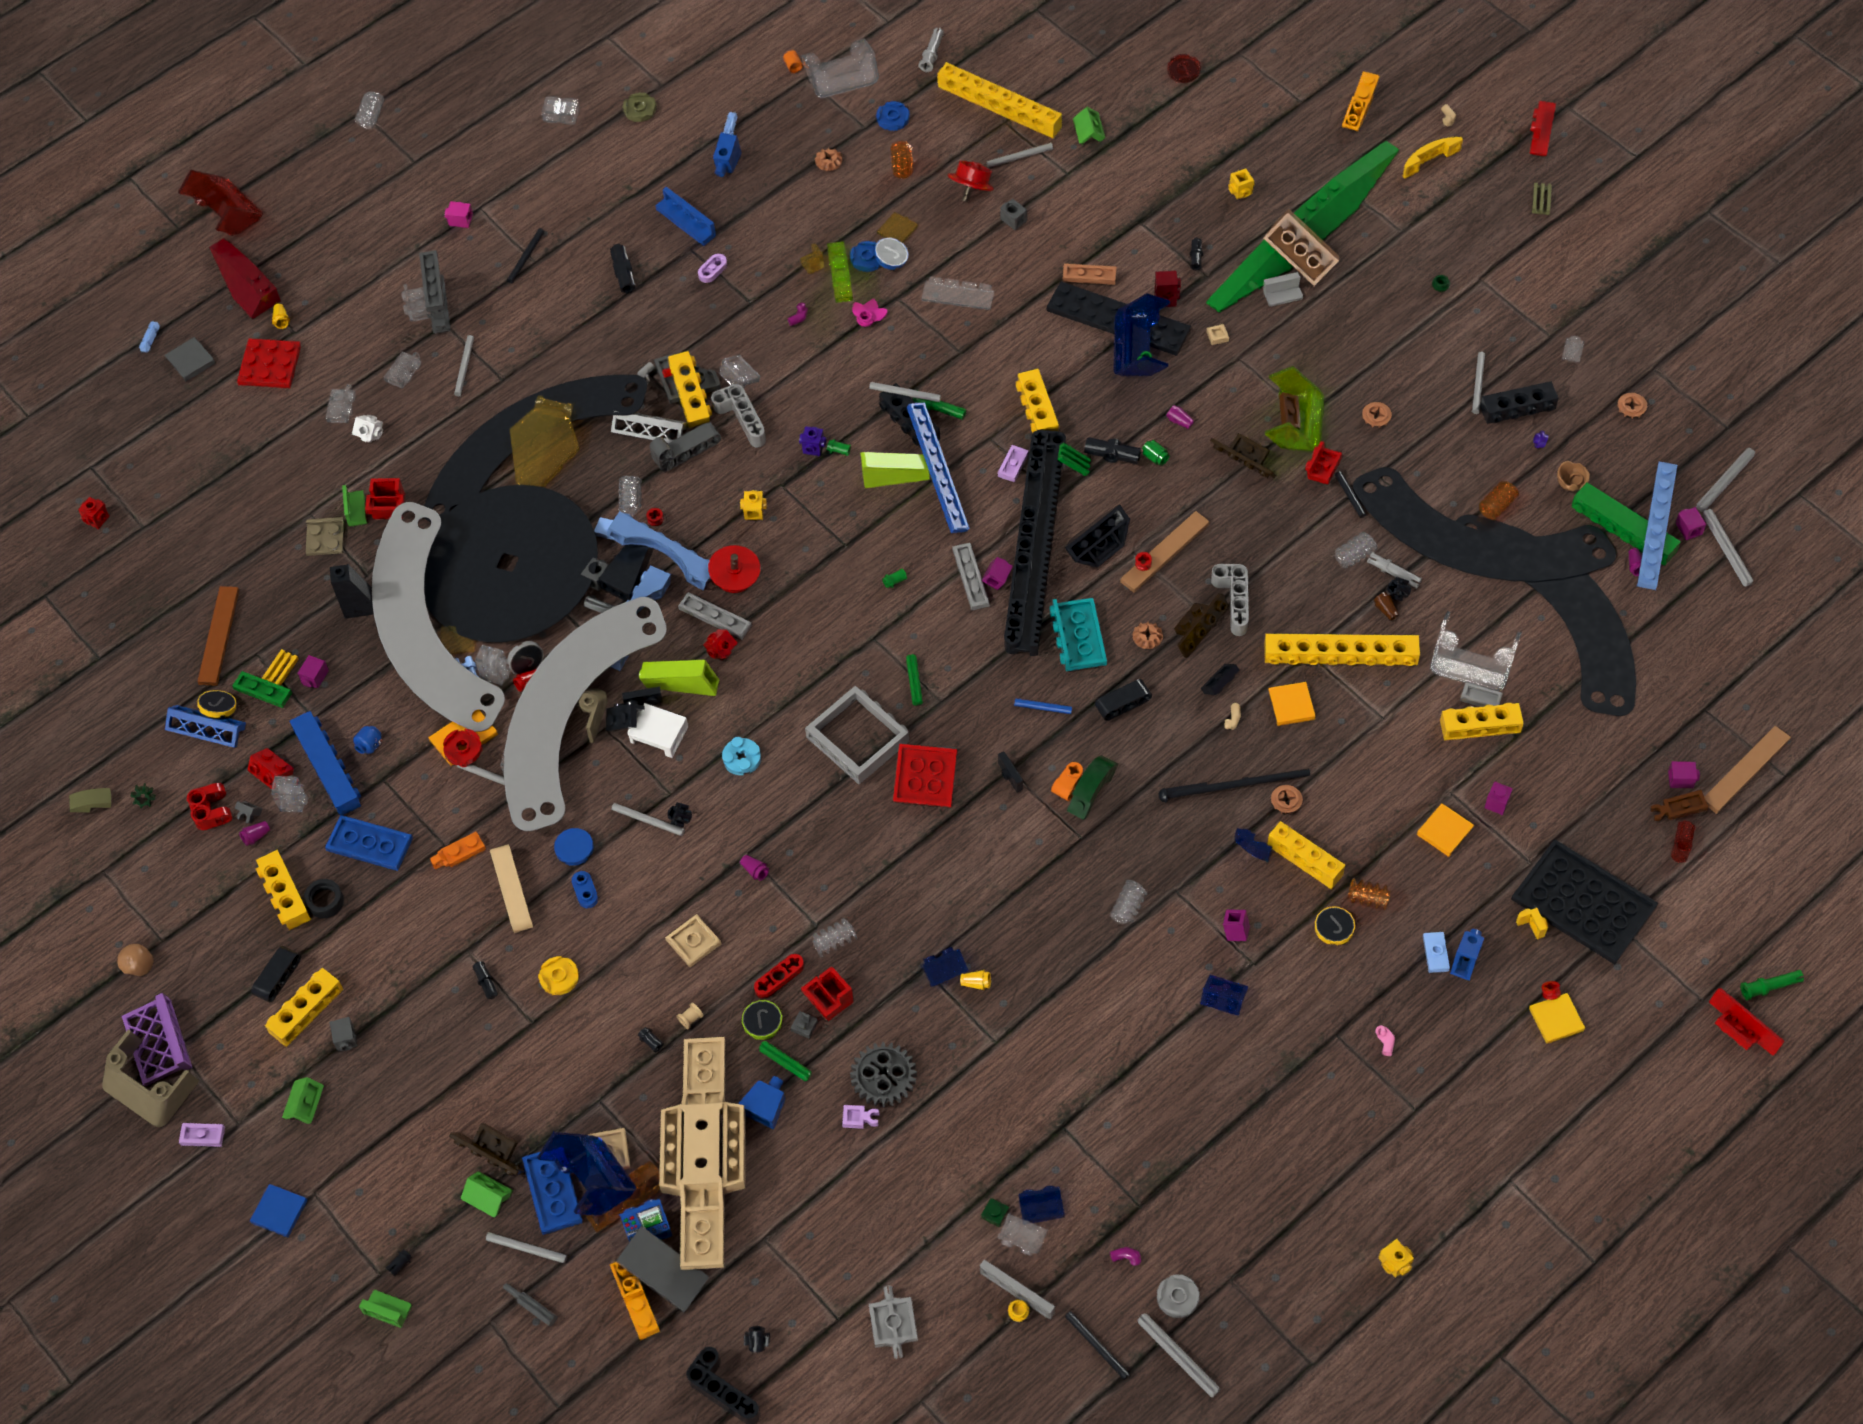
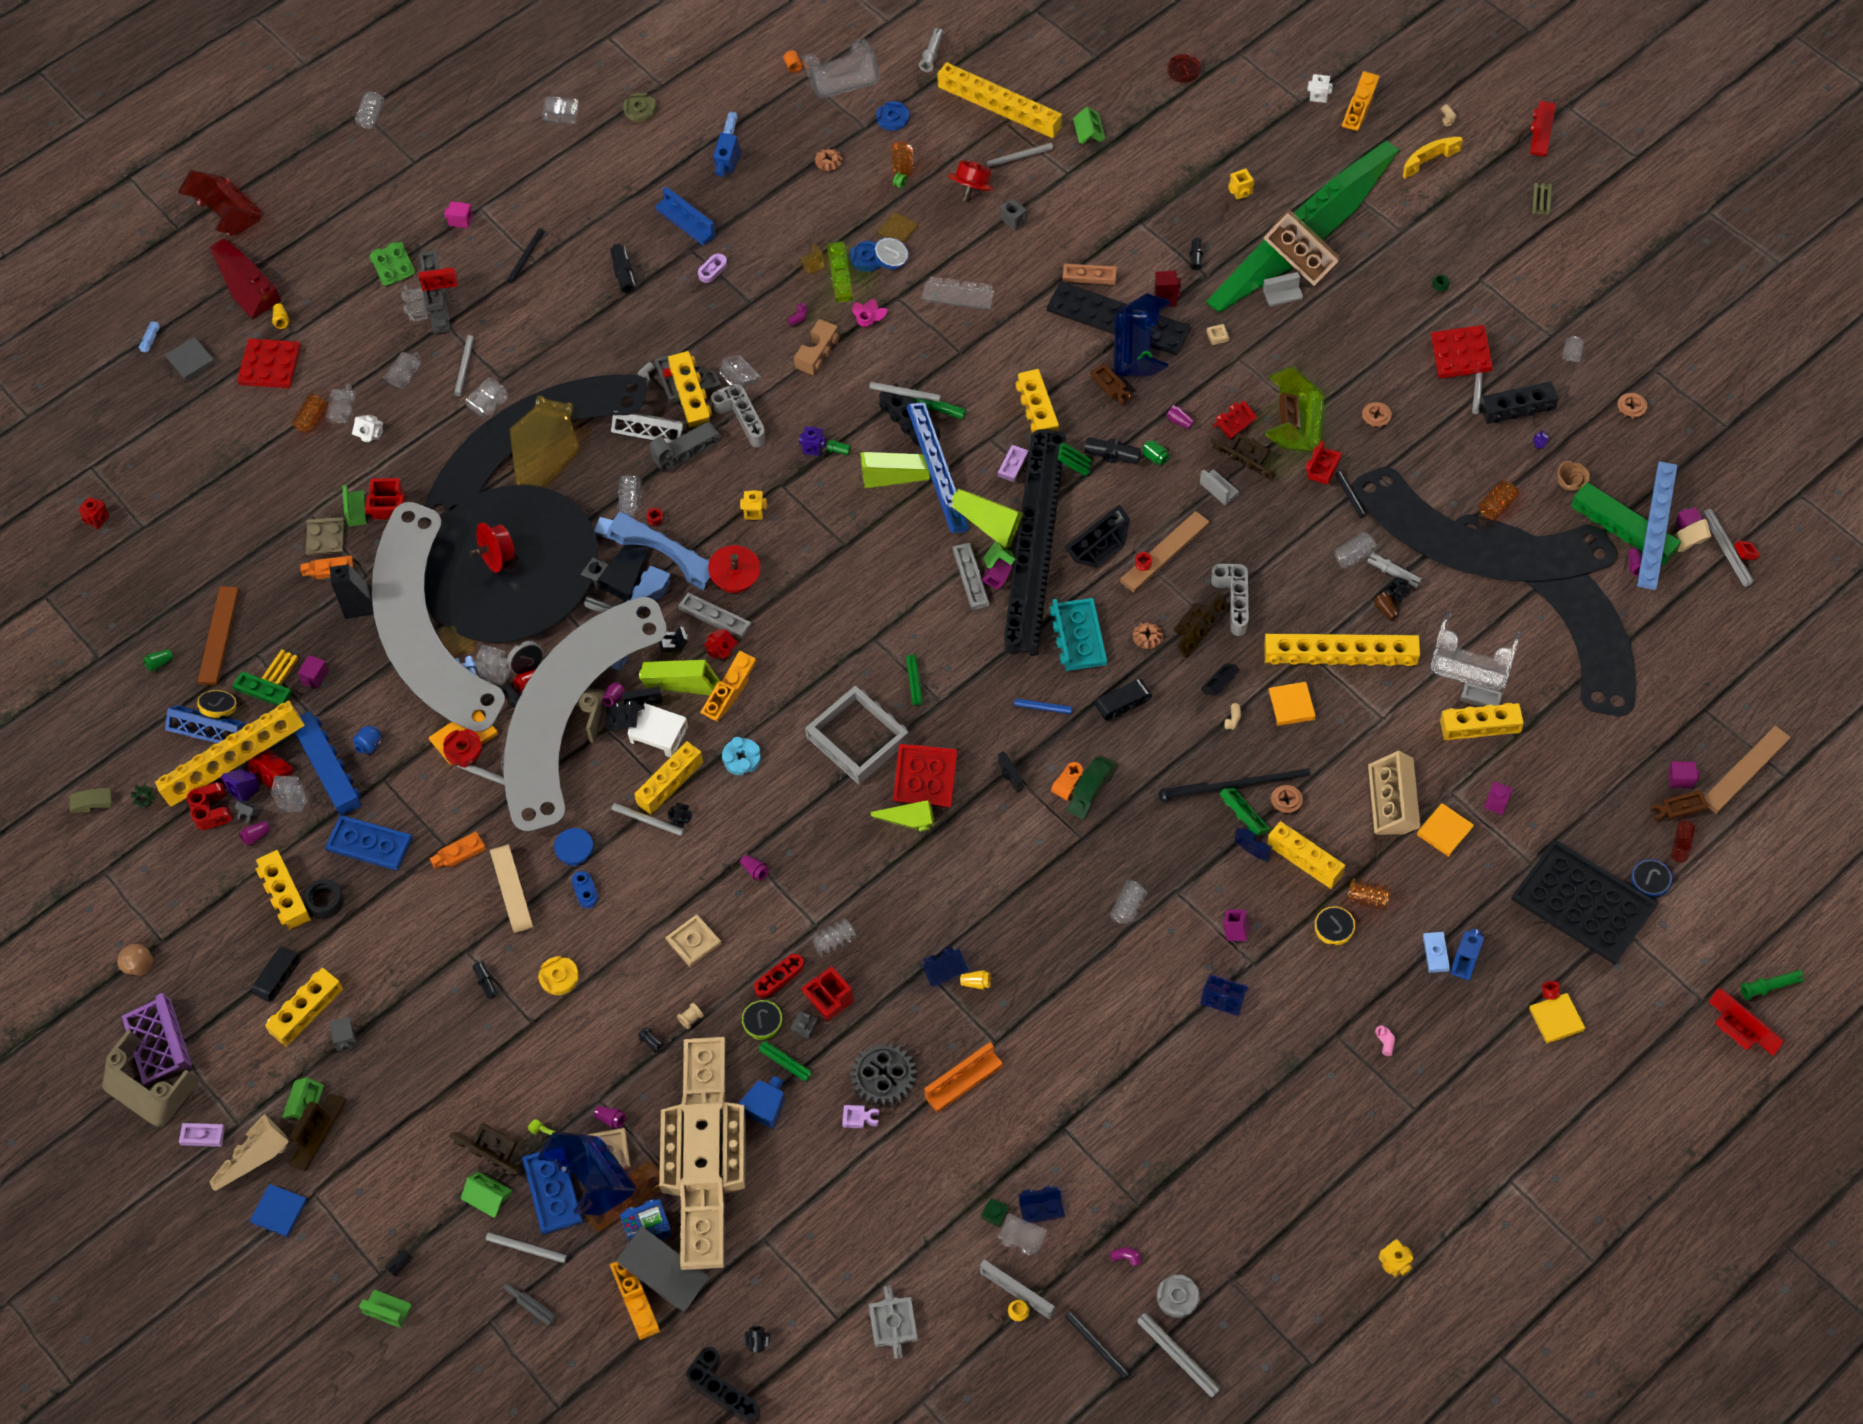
(157, 659): none -> green cone
(224, 763): none -> yellow brick
(241, 784): none -> dark purple slope
(263, 1143): none -> tan wedge
(309, 413): none -> clear orange piece
(313, 1129): none -> dark brown bracket
(321, 567): none -> orange hinge
(392, 263): none -> bright green bracket
(438, 279): none -> red bracket
(487, 398): none -> clear brick
(494, 546): none -> red piece
(512, 694): none -> black pin
(536, 1125): none -> lime hand
(612, 1117): none -> magenta cone
(613, 694): none -> magenta cone
(668, 778): none -> yellow brick
(674, 641): none -> black bracket
(730, 687): none -> light orange slope
(811, 358): none -> medium nougat arch
(894, 578): green pin -> none
(900, 180): none -> bright green bush
(913, 815): none -> lime slope
(962, 1078): none -> orange fence
(991, 517): none -> lime slope
(998, 551): none -> bright green panel
(1110, 383): none -> reddish brown plate
(1218, 486): none -> light grey panel
(1236, 419): none -> red bracket
(1244, 811): none -> green plate
(1319, 88): none -> white brick
(1394, 794): none -> tan slope
(1461, 351): none -> red plate
(1536, 921): yellow bracket -> none
(1651, 878): none -> black tile
(1693, 534): none -> tan slope
(1725, 479): light grey axle -> none
(1746, 550): none -> red plate

